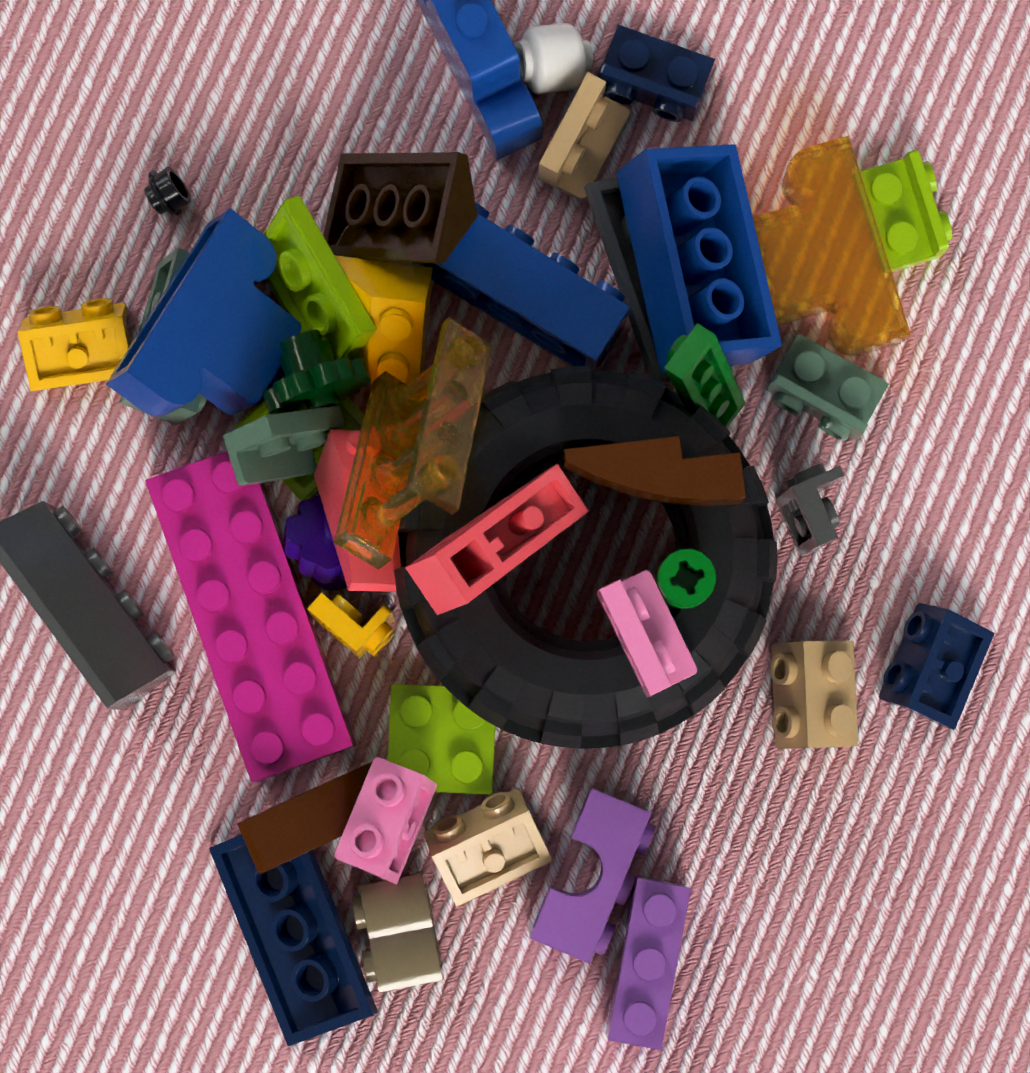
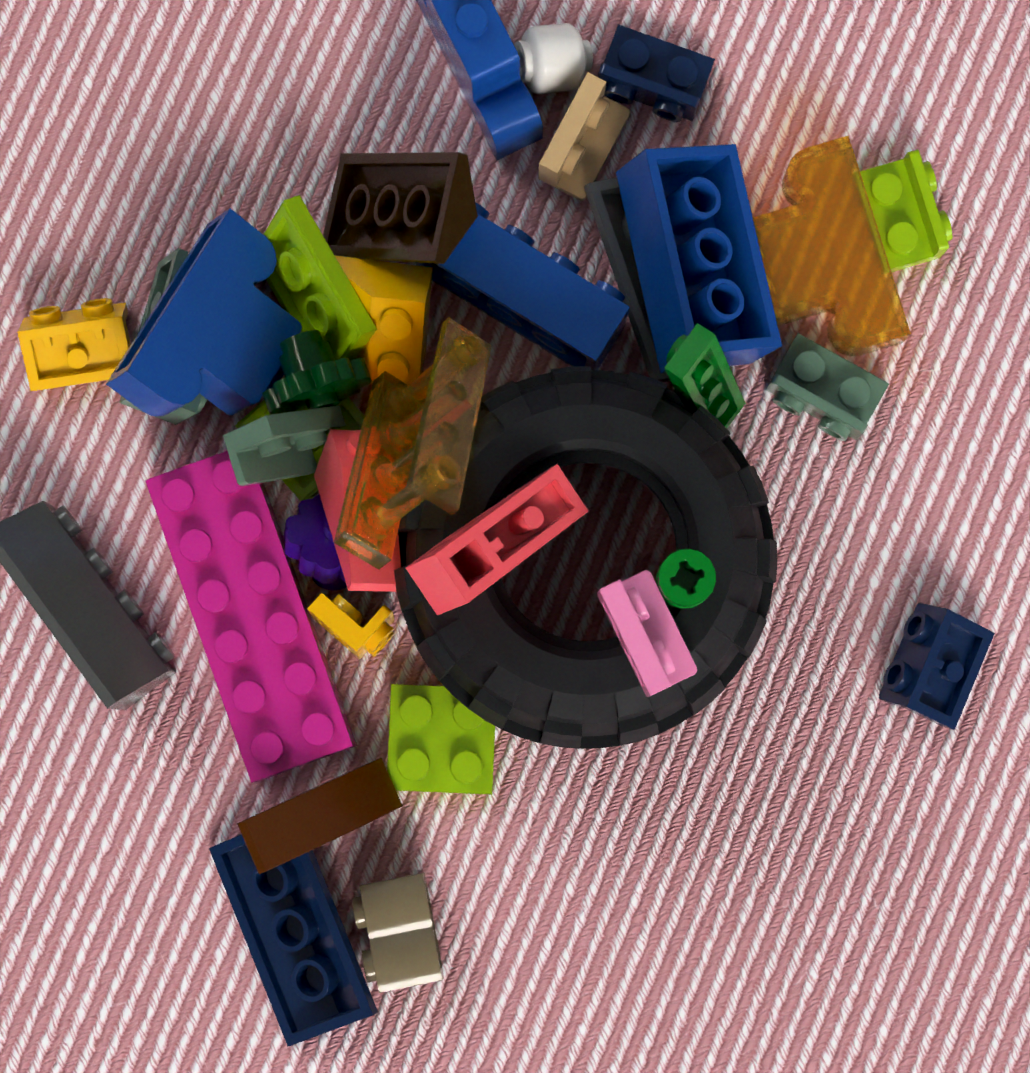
(167, 192): black plate -> none
(385, 820): bright pink bracket -> none
(486, 846): tan bracket -> none
(579, 920): medium lavender arch -> none
(648, 962): medium lavender arch -> none
(658, 473): reddish brown slope -> none
(805, 513): dark grey bracket -> none
(814, 694): tan bracket -> none

